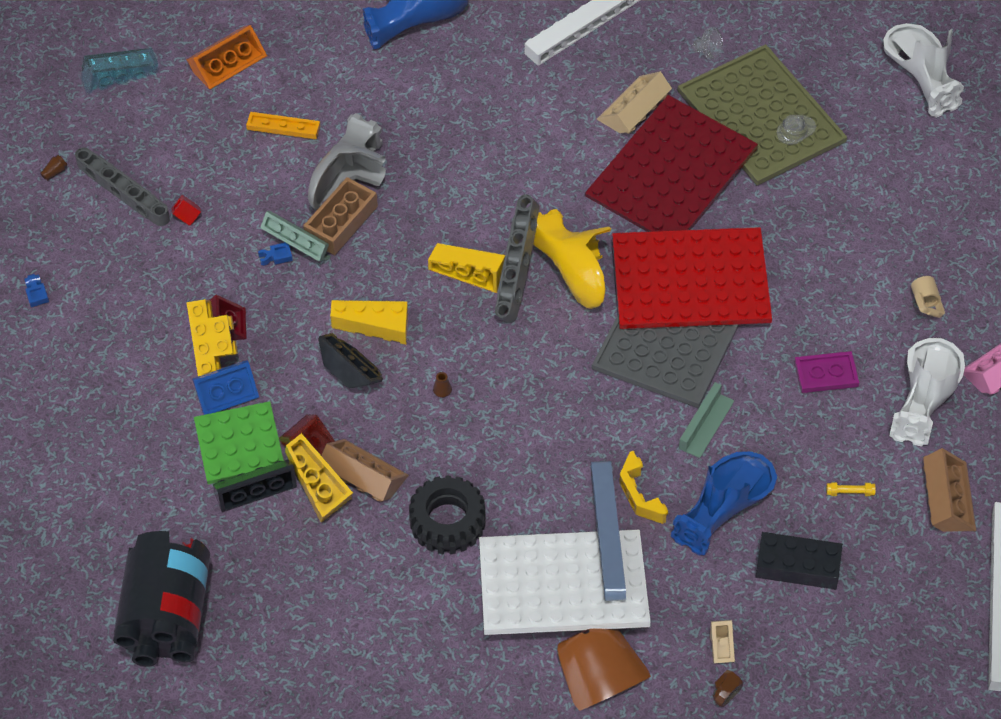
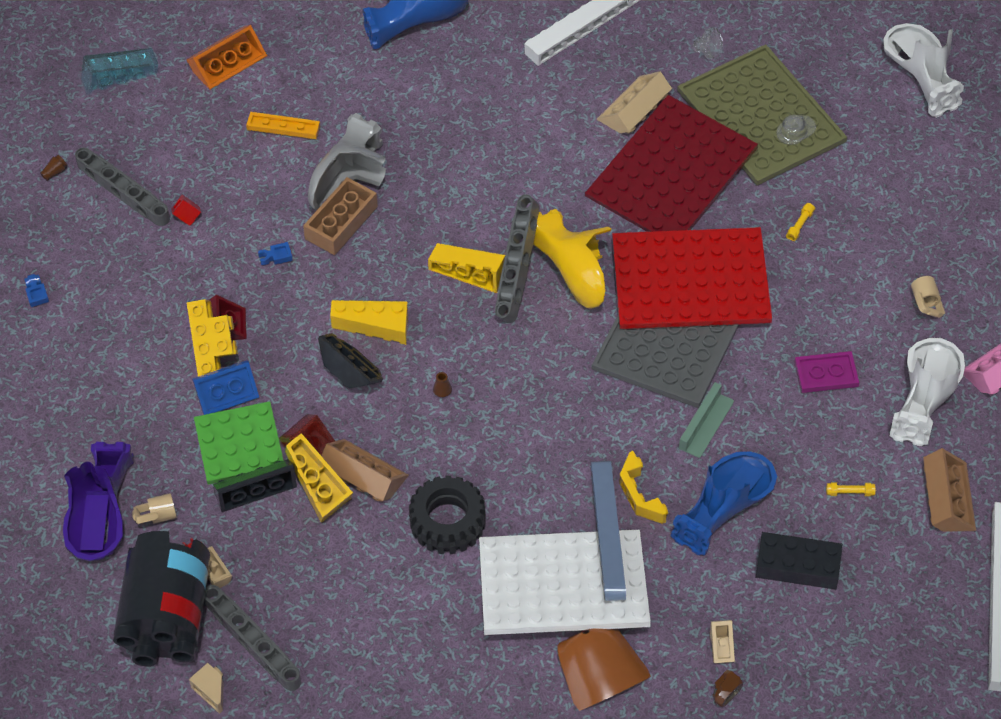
(93, 499): none -> dark purple animal
(160, 509): none -> tan piece
(209, 685): none -> tan slope
(217, 572): none -> tan brick
(252, 638): none -> dark grey beam
(295, 236): sand green panel -> none
(794, 232): none -> yellow bar

